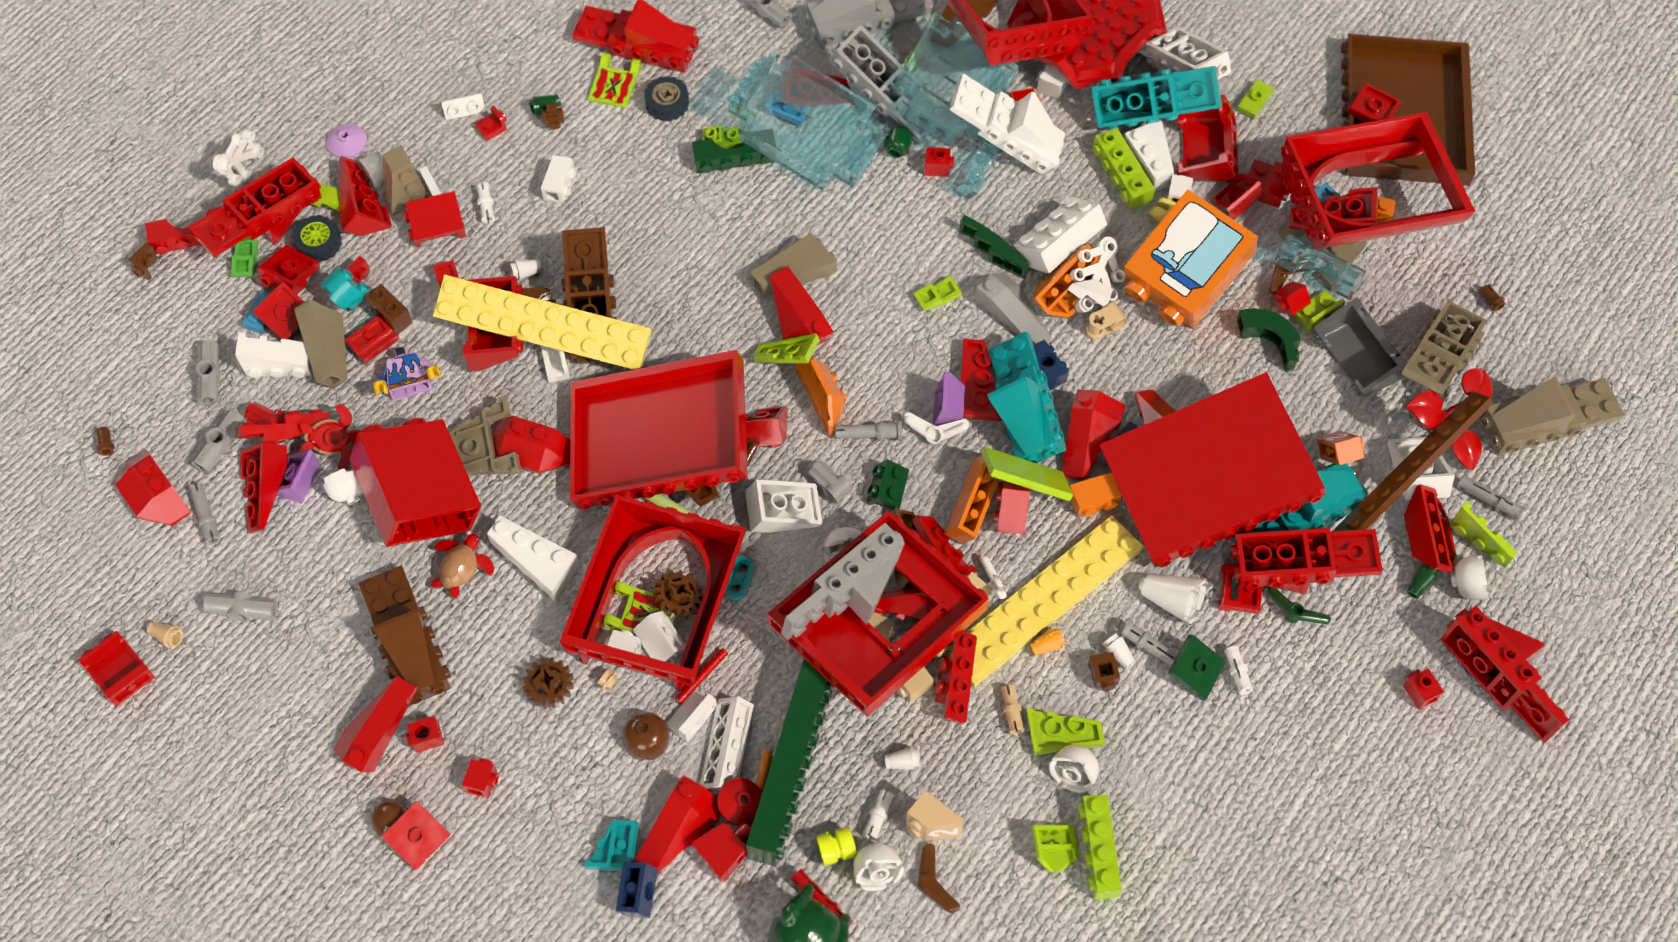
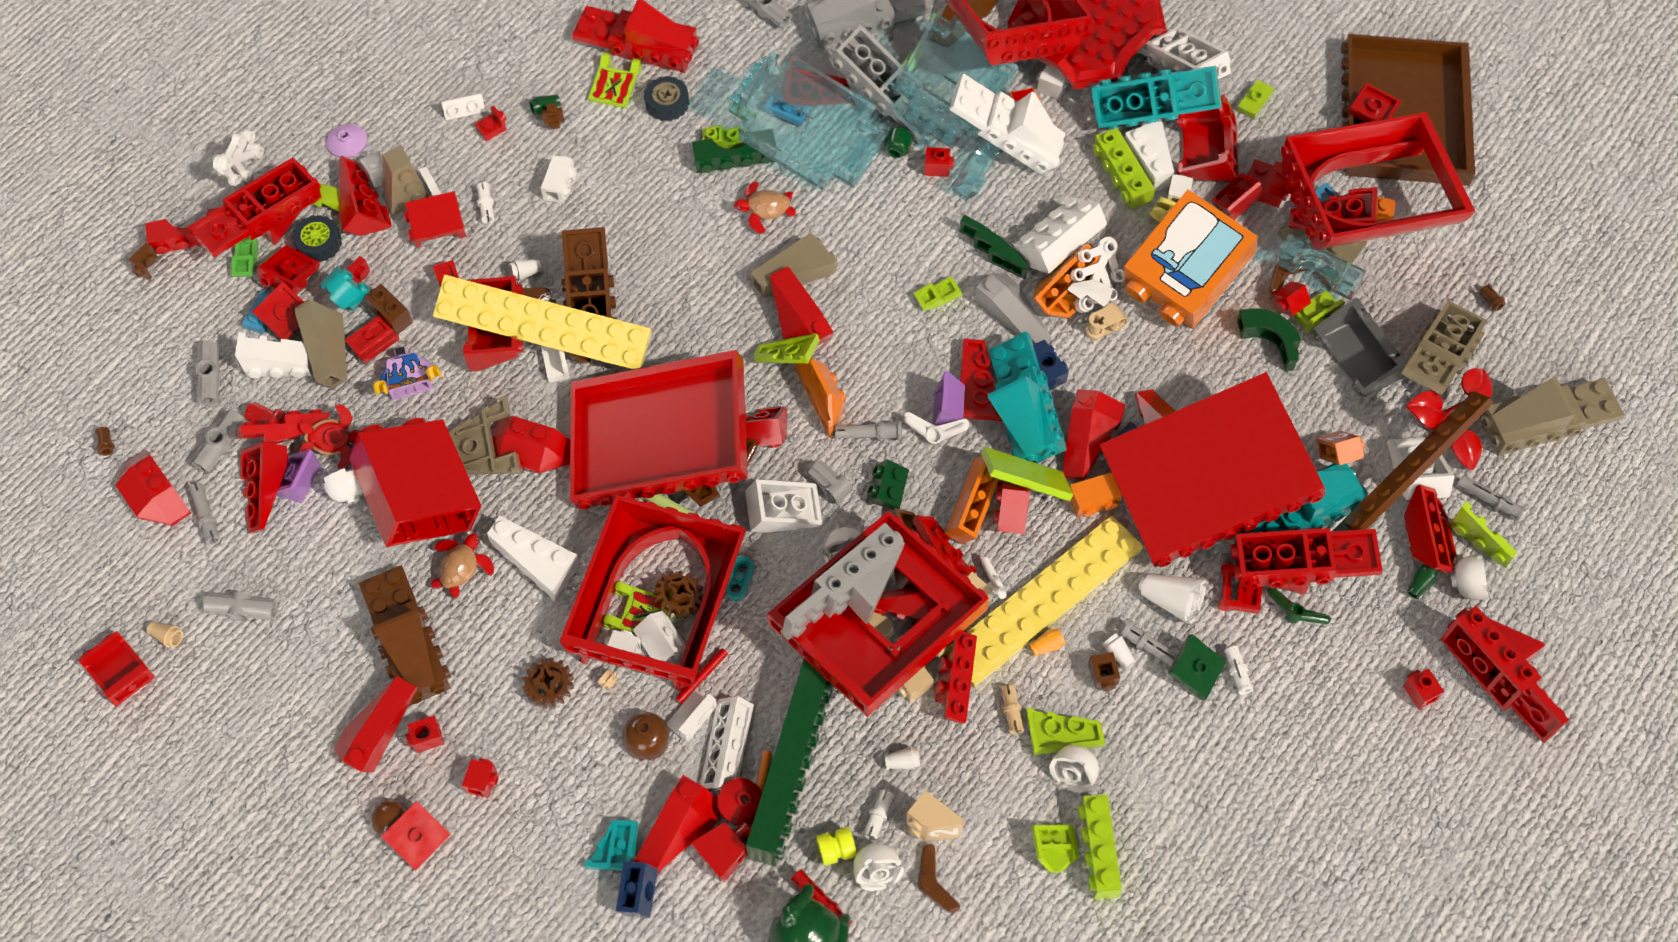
(765, 205): none -> animal

